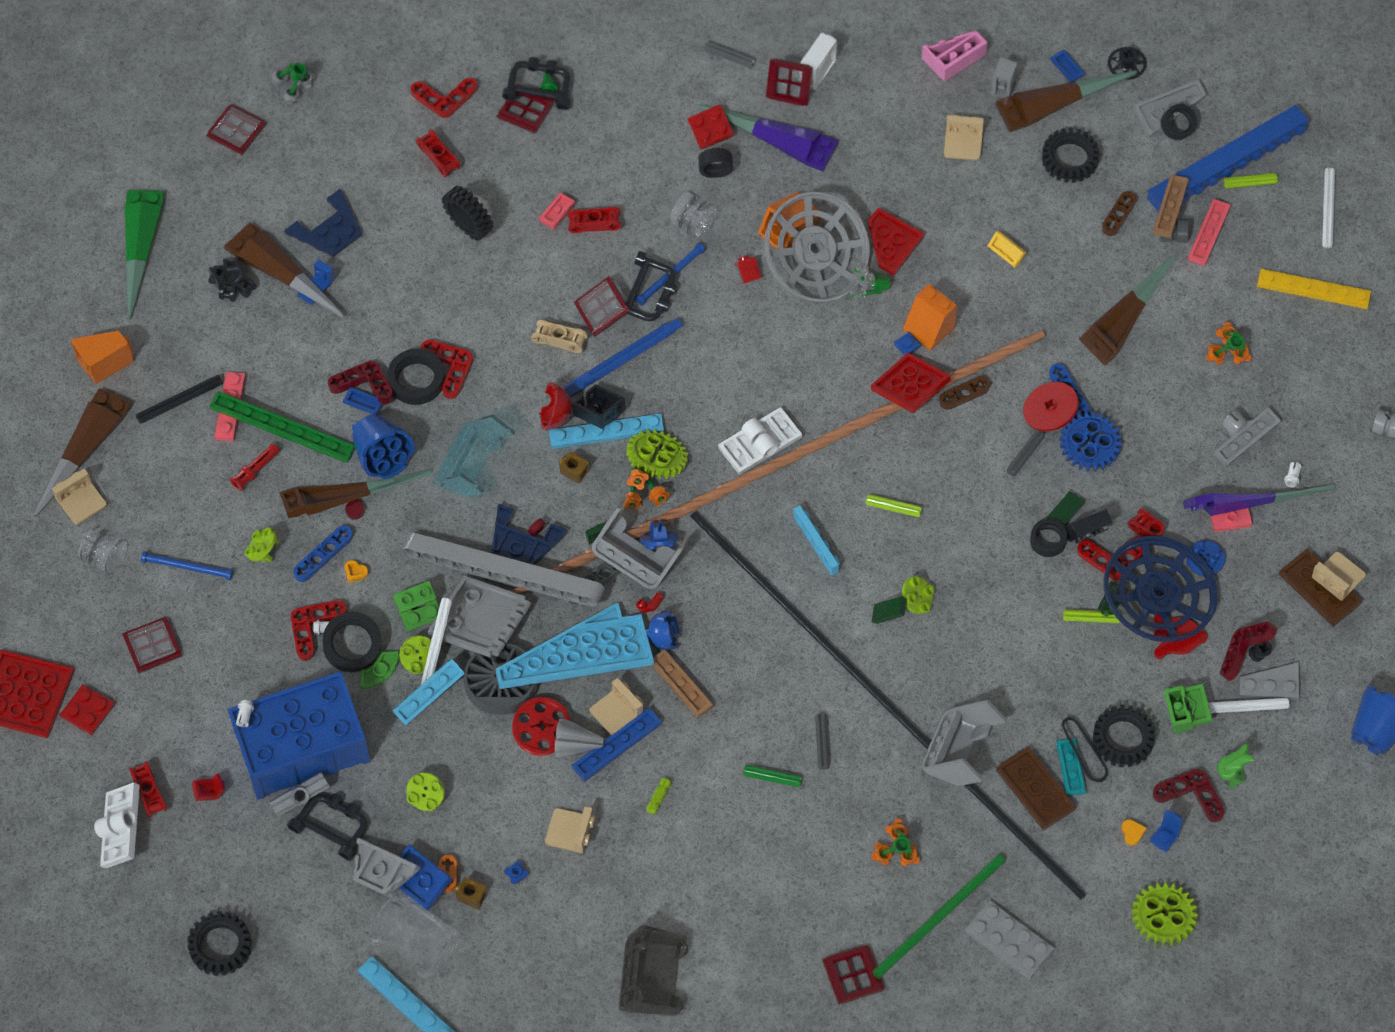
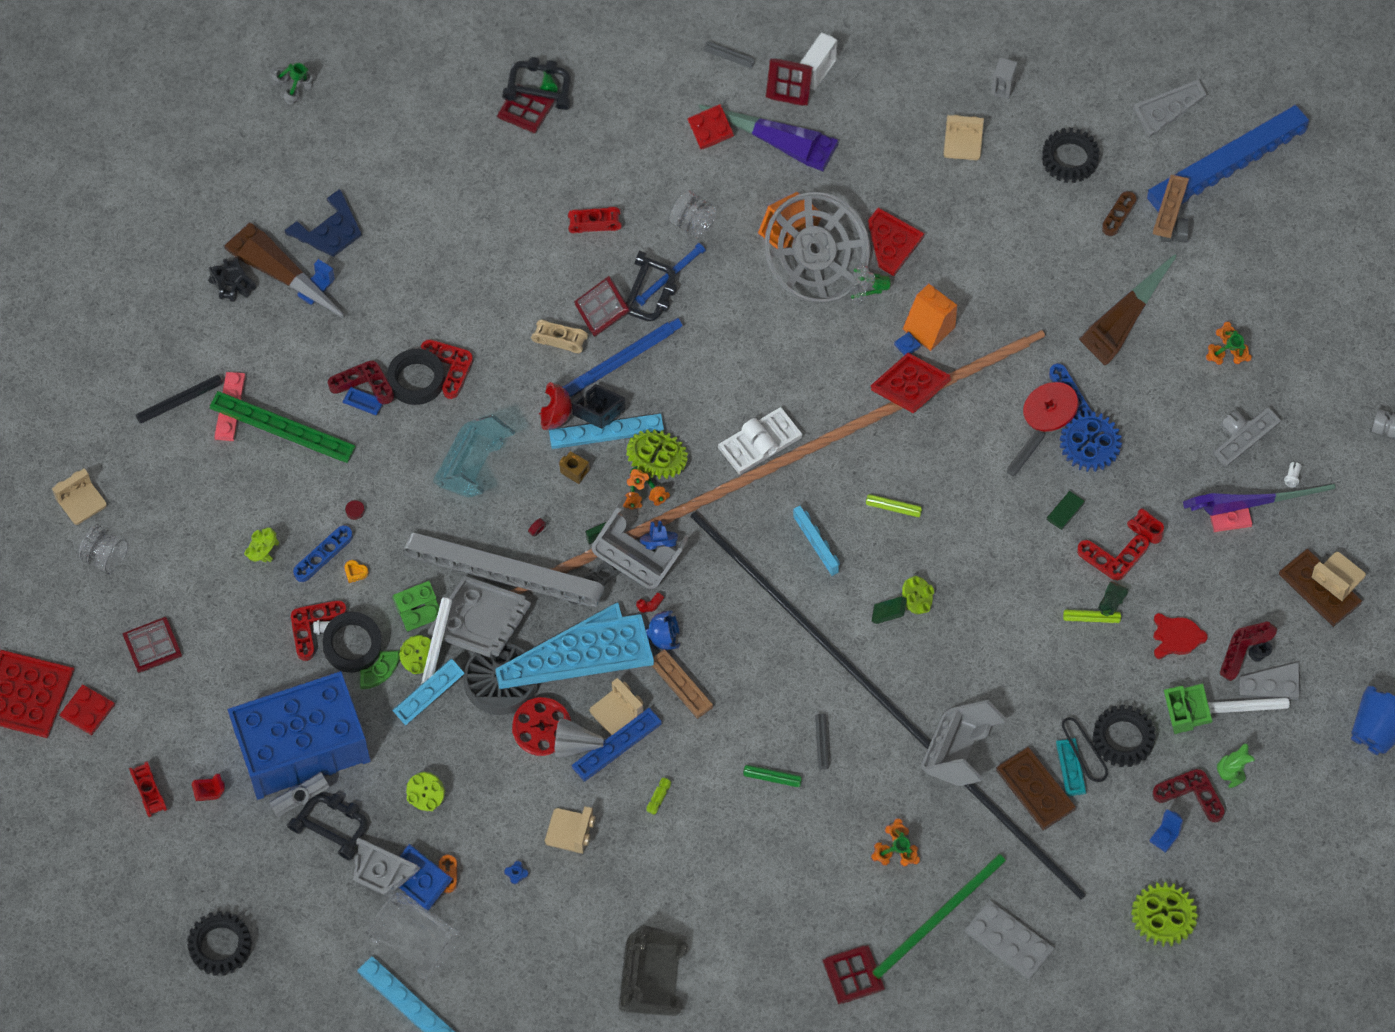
(96, 424): reddish brown plate -> none
(103, 354): orange slope -> none
(118, 825): white plate -> none
(141, 221): green plate -> none
(186, 565): blue bar -> none
(236, 129): clear piece -> none
(245, 709): white pin -> none
(248, 472): red pin -> none
(320, 498): reddish brown plate -> none
(381, 446): blue cone -> none
(431, 144): red piece -> none
(442, 102): red beam -> none
(467, 213): black tyre -> none
(473, 900): pearl gold brick -> none
(519, 545): dark blue wing -> none
(557, 211): coral plate -> none
(715, 155): black tyre -> none
(748, 269): red bracket -> none
(955, 55): bright pink wedge -> none
(979, 391): reddish brown beam -> none
(1006, 249): yellow plate -> none
(1033, 105): reddish brown plate -> none
(1048, 551): black tyre -> none
(1067, 66): blue tile -> none
(1092, 524): black piece -> none
(1127, 60): black wheel -> none
(1133, 832): light orange tile -> none
(1164, 582): dark blue dish -> none
(1169, 131): black tyre -> none
(1209, 232): coral plate -> none
(1215, 559): blue plate -> none
(1252, 180): lime axle -> none
(1313, 288): yellow plate -> none
(1328, 209): white axle -> none

